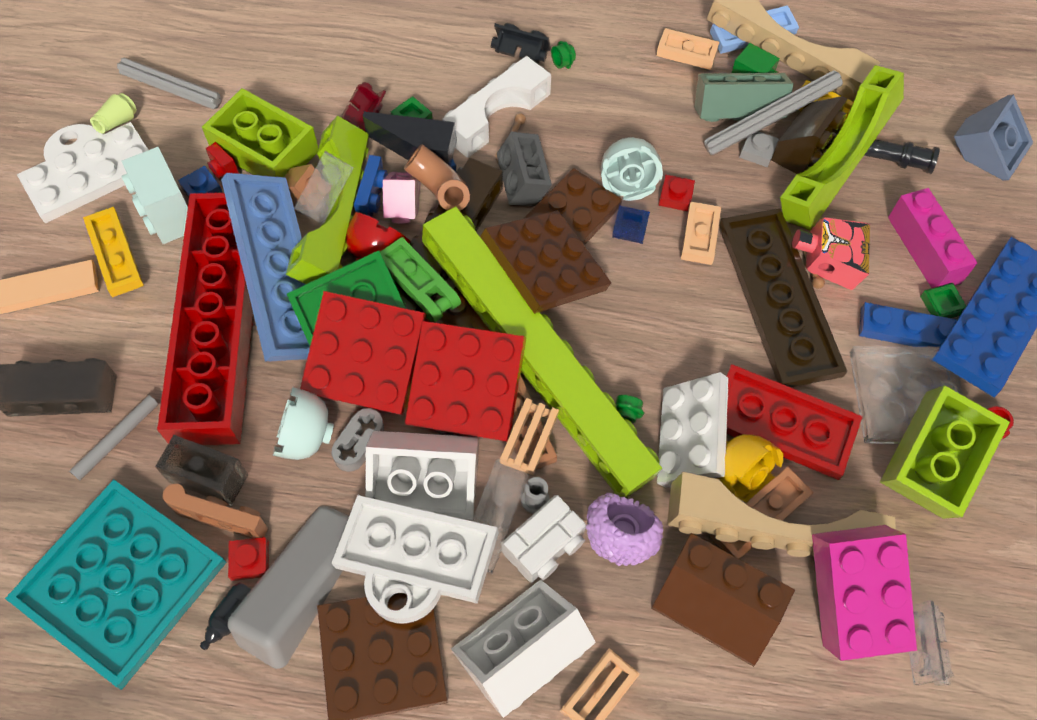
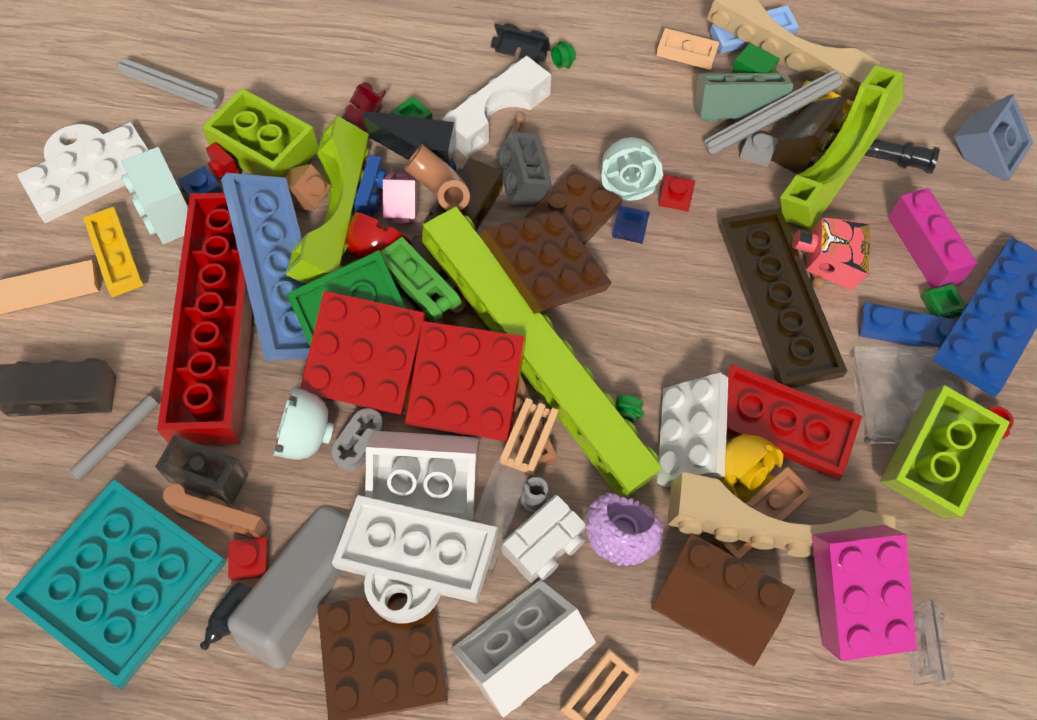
(114, 112): yellowish green cone -> none
(323, 187): clear plate -> none
(701, 233): light nougat plate -> none

